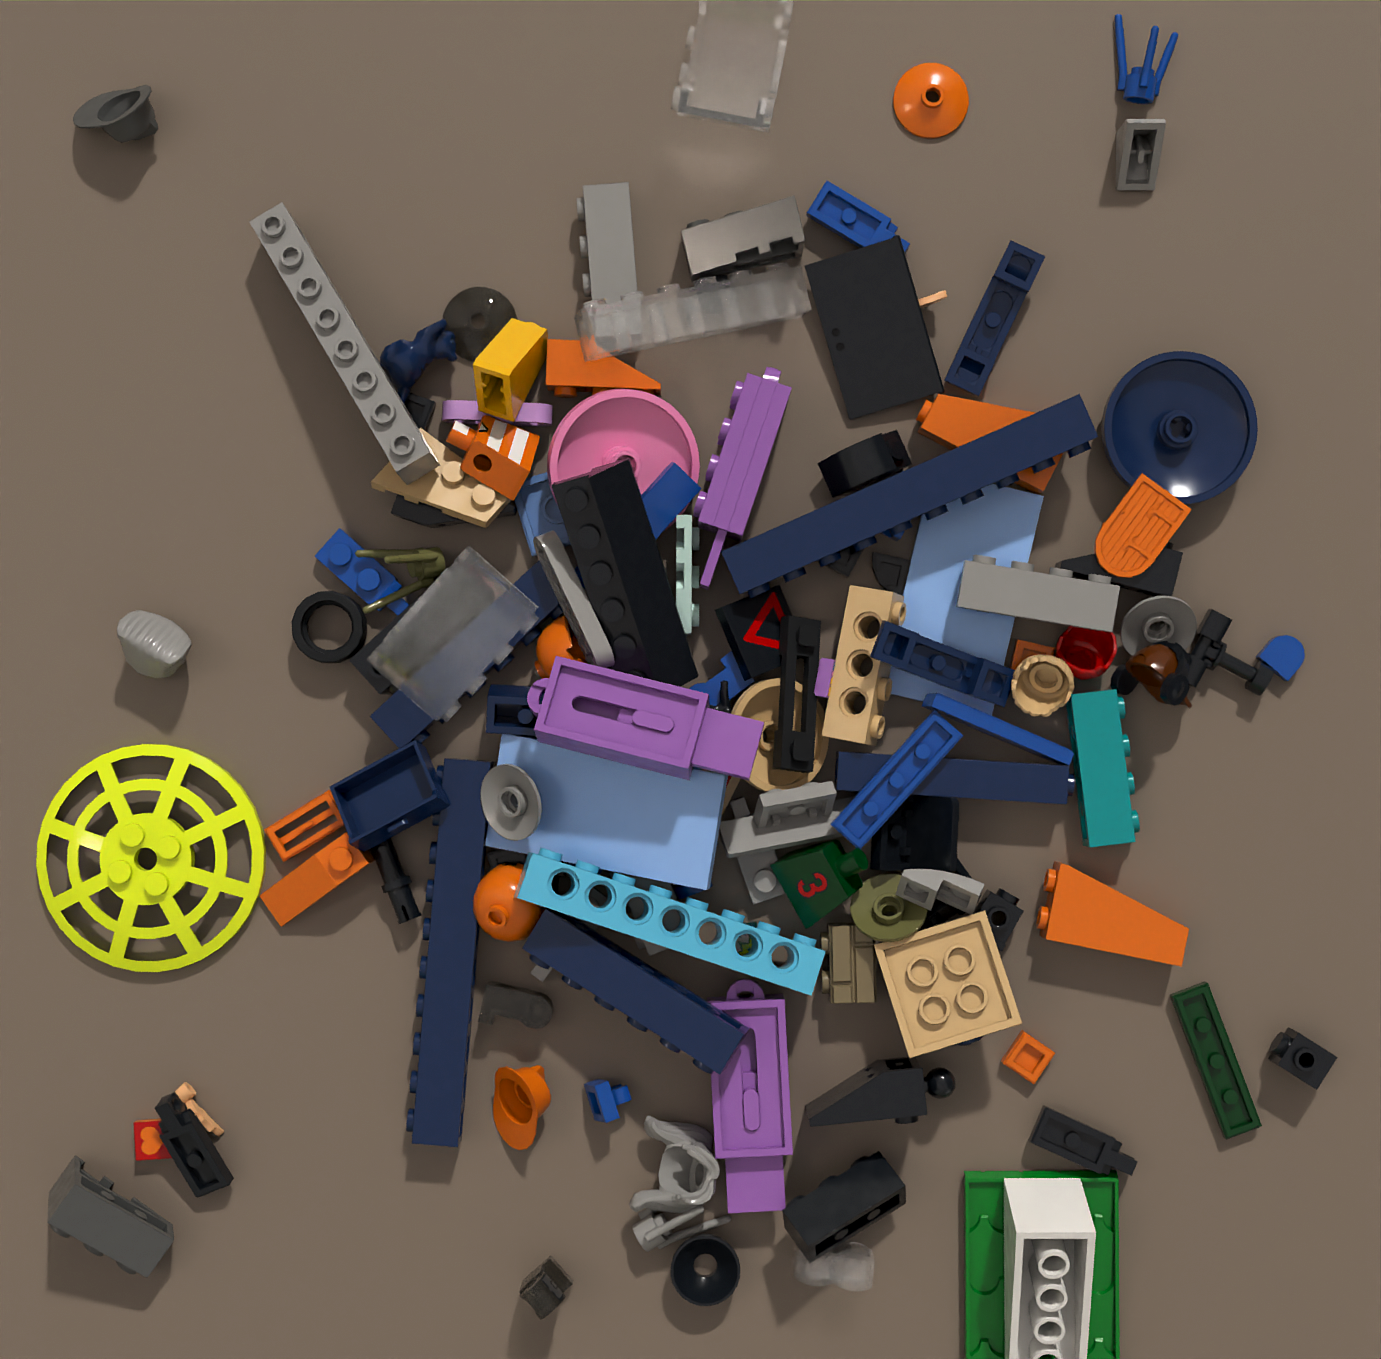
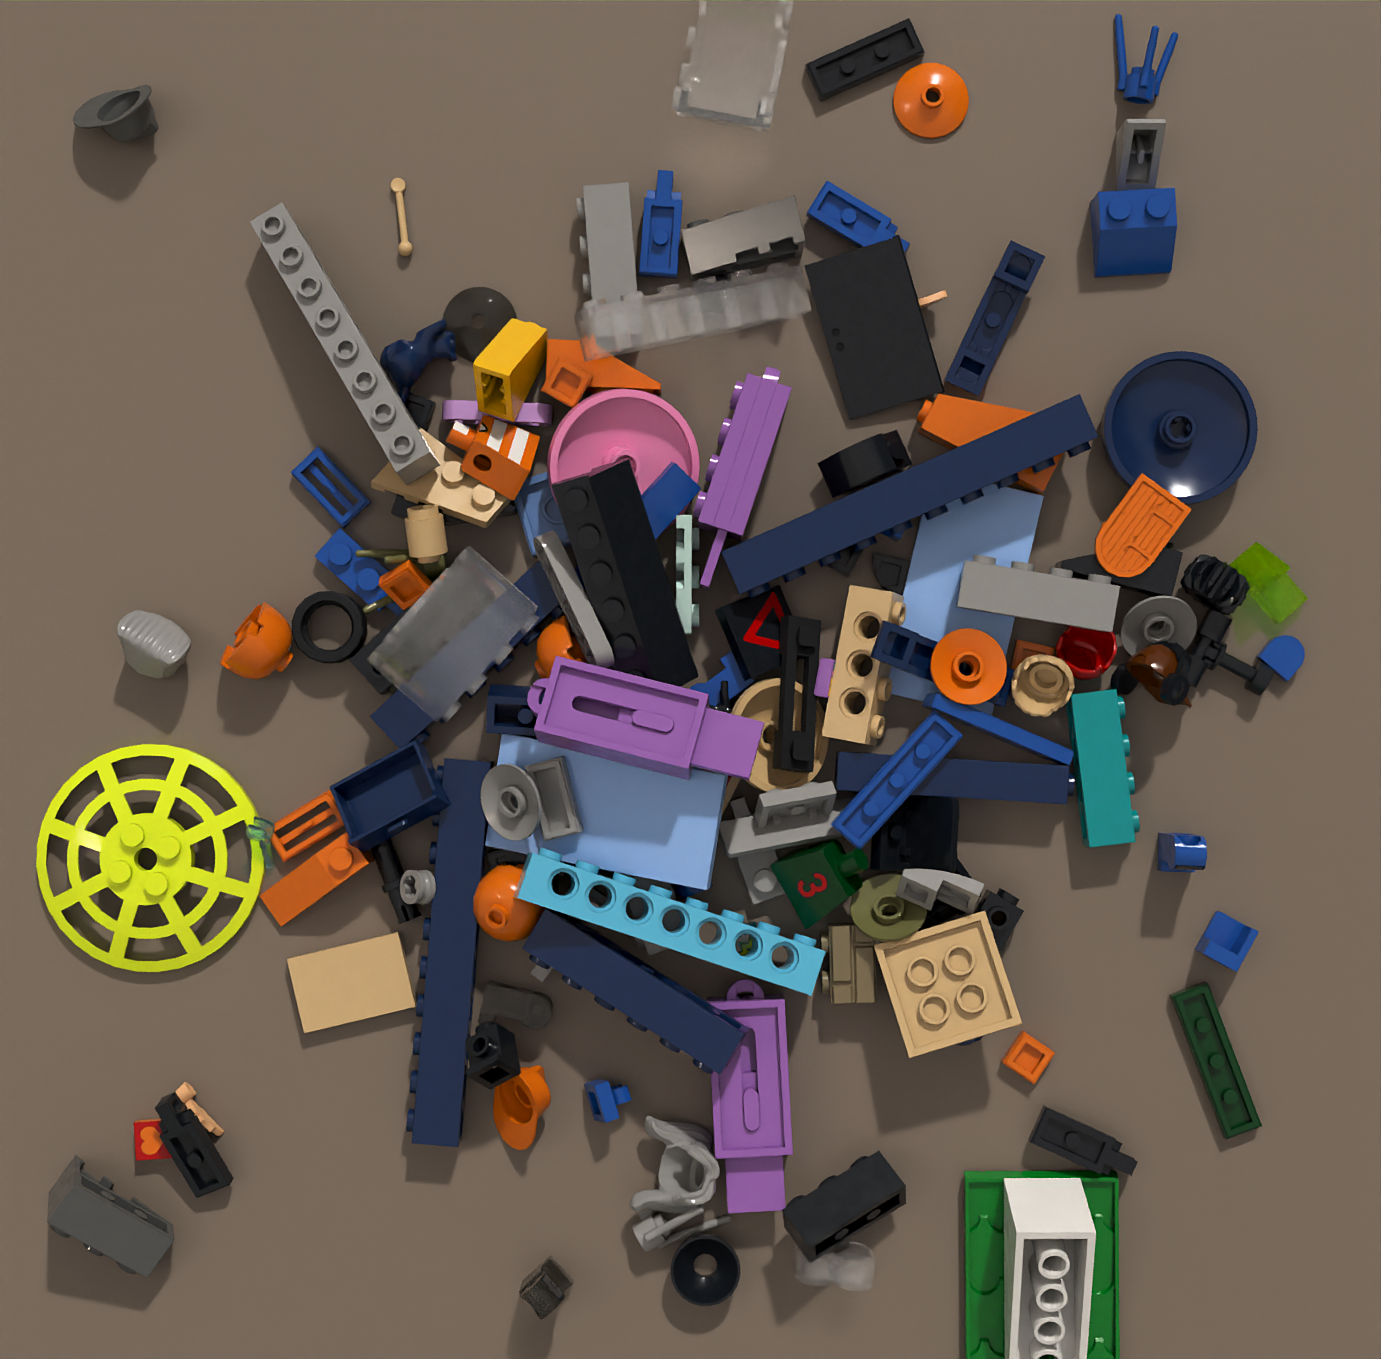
(260, 644): none -> orange cylinder
(262, 832): none -> clear light blue hand
(351, 982): none -> tan tile
(353, 510): none -> blue tile
(398, 187): none -> tan hinge
(405, 584): none -> orange tile
(417, 887): none -> light grey bush
(425, 533): none -> tan brick
(490, 1048): none -> black brick
(559, 807): none -> light grey tile
(567, 382): none -> orange tile
(661, 229): none -> blue hinge
(864, 59): none -> black tile
(881, 1092): black slope -> none
(981, 654): none -> orange dish
(1103, 919): orange slope -> none
(1133, 232): none -> blue slope
(1181, 852): none -> blue leg
(1215, 584): none -> black gear
(1226, 941): none -> blue panel
(1269, 582): none -> clear neon green slope
(1301, 1057): black brick -> none

